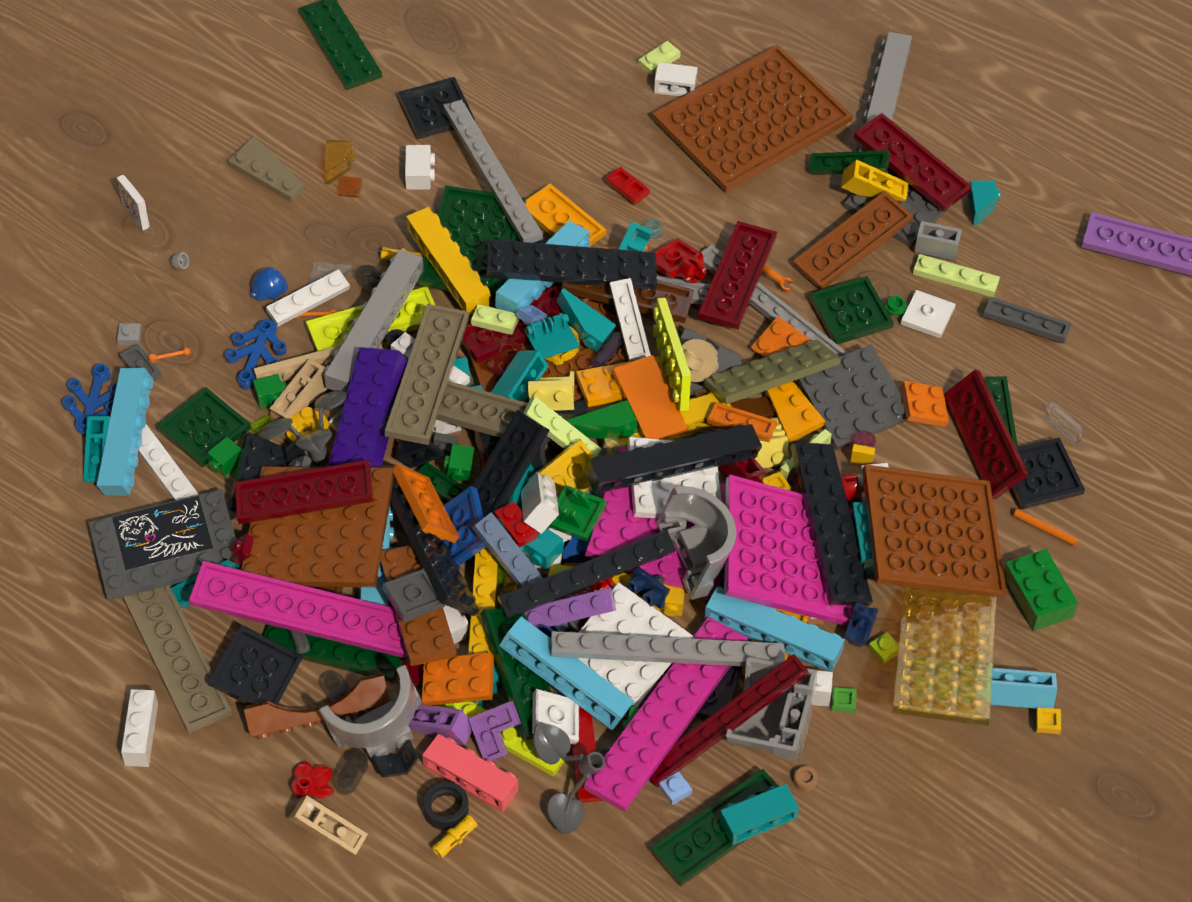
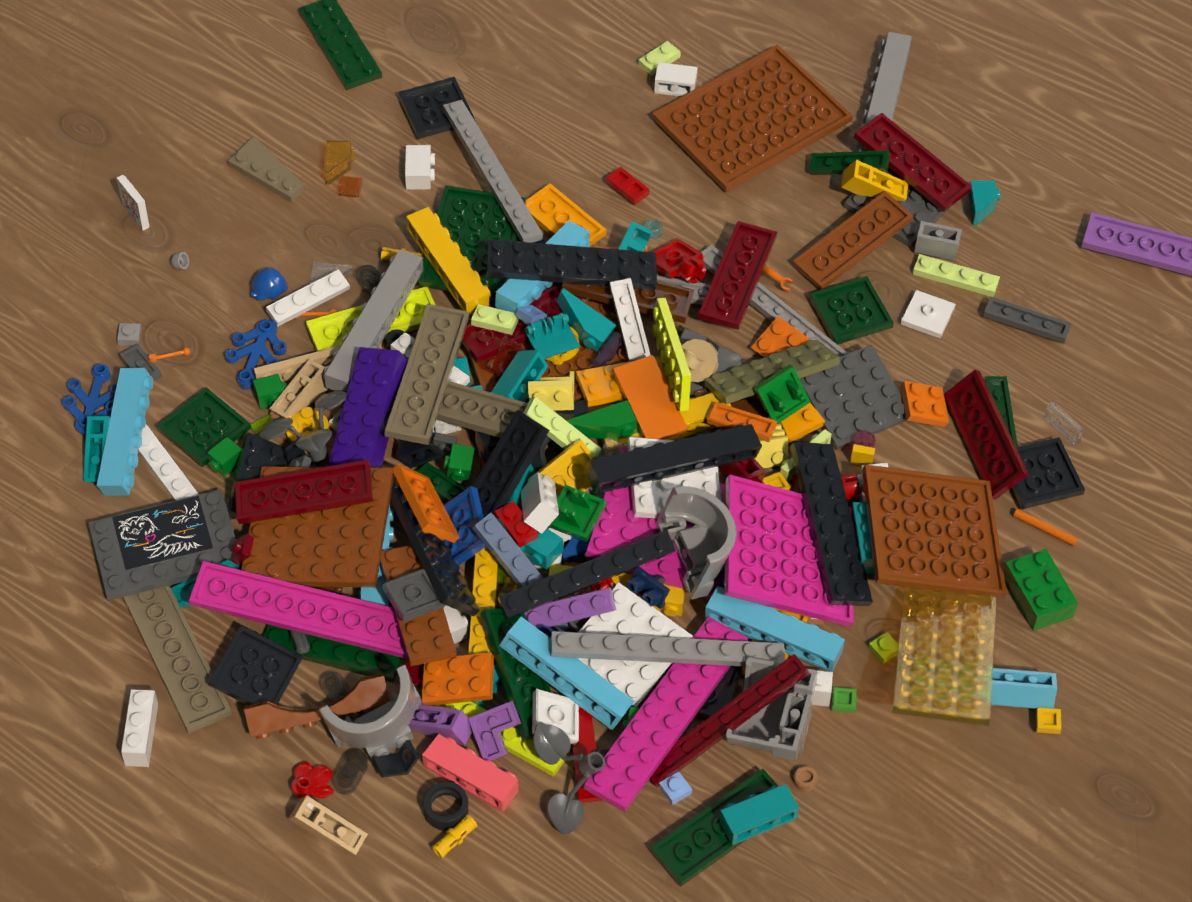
(782, 394): none -> green plate
(860, 625): dark blue hips -> none
(895, 305): green plate -> none

